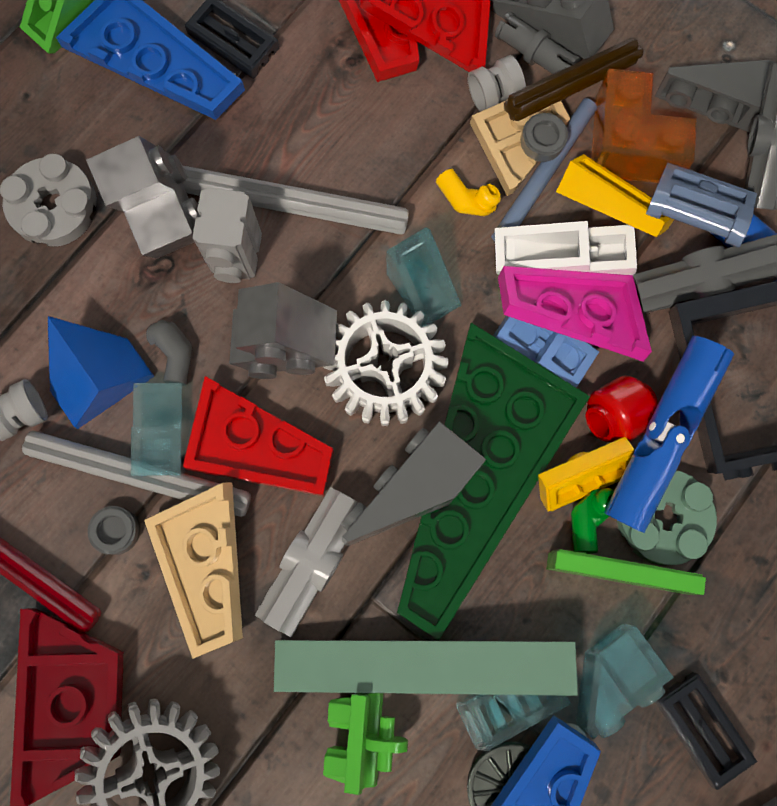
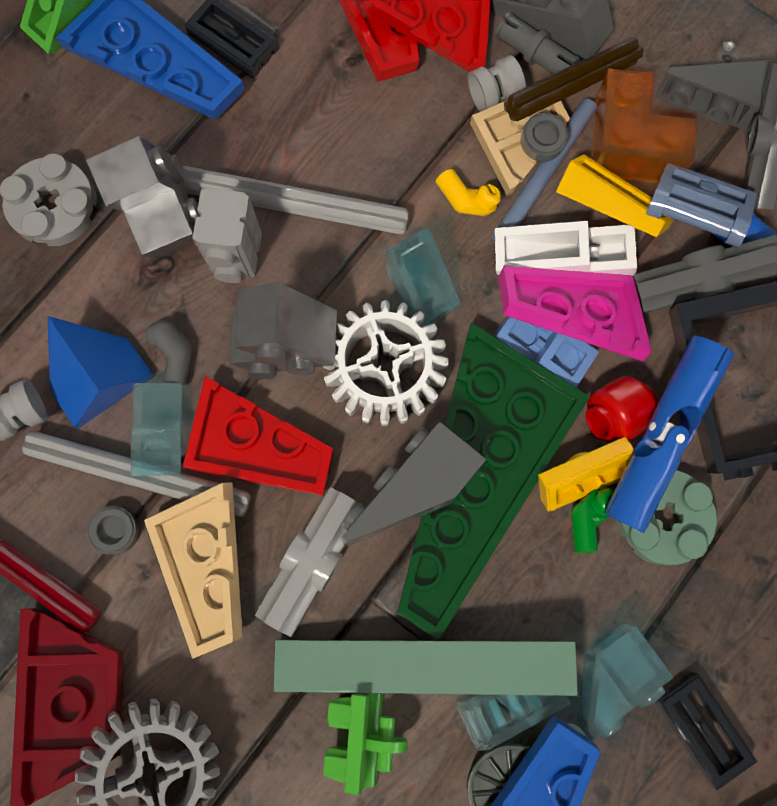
(626, 572): bright green tile -> none

